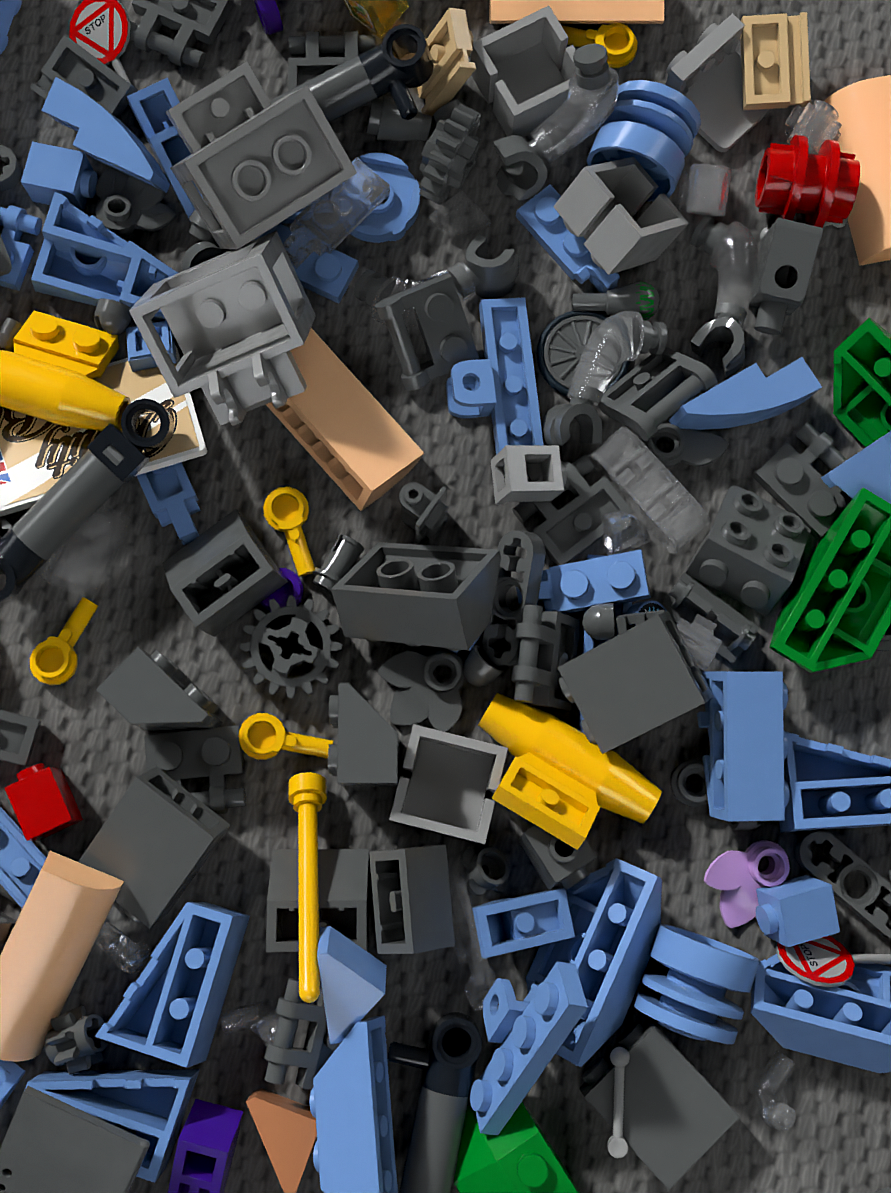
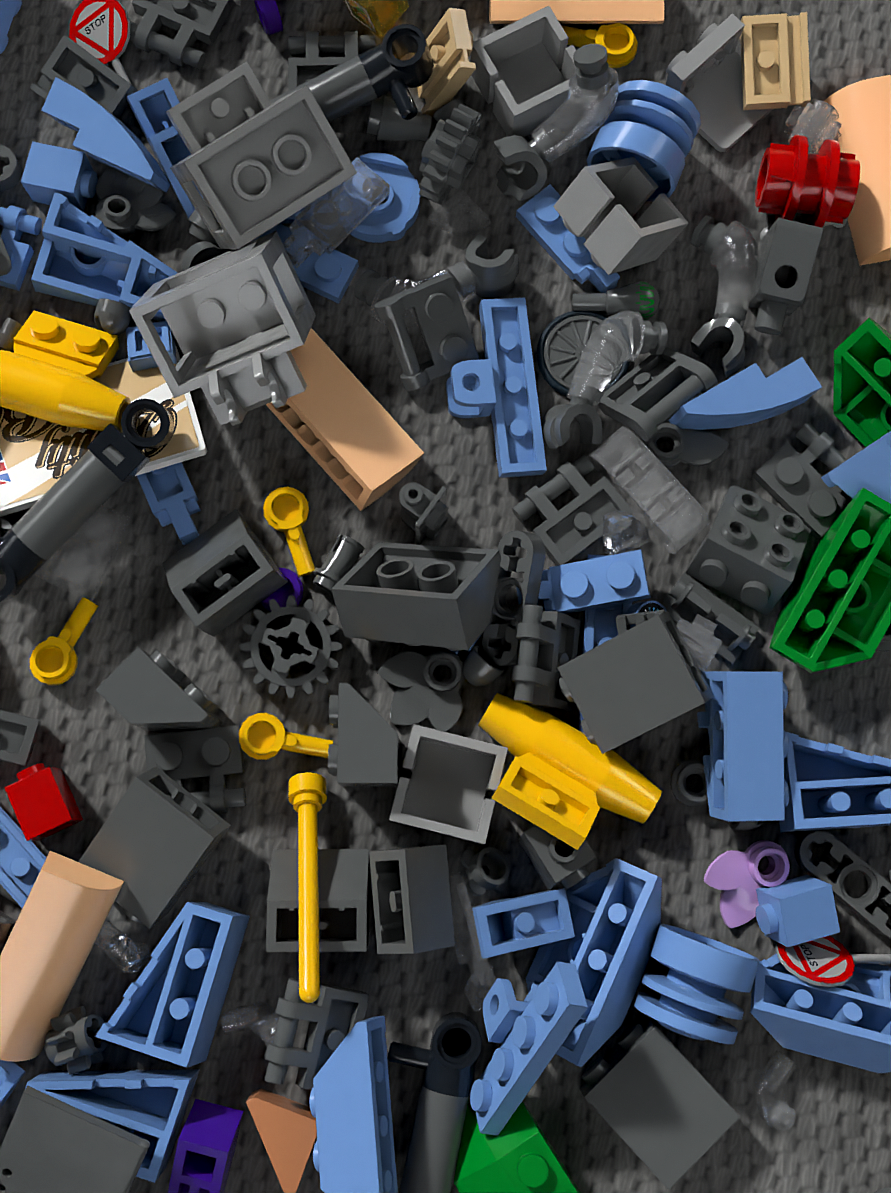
(349, 982): medium blue slope -> none
(539, 462): light grey brick -> none
(600, 622): dark grey hinge -> none
(617, 1144): light grey hinge -> none
(704, 189): clear piece -> none

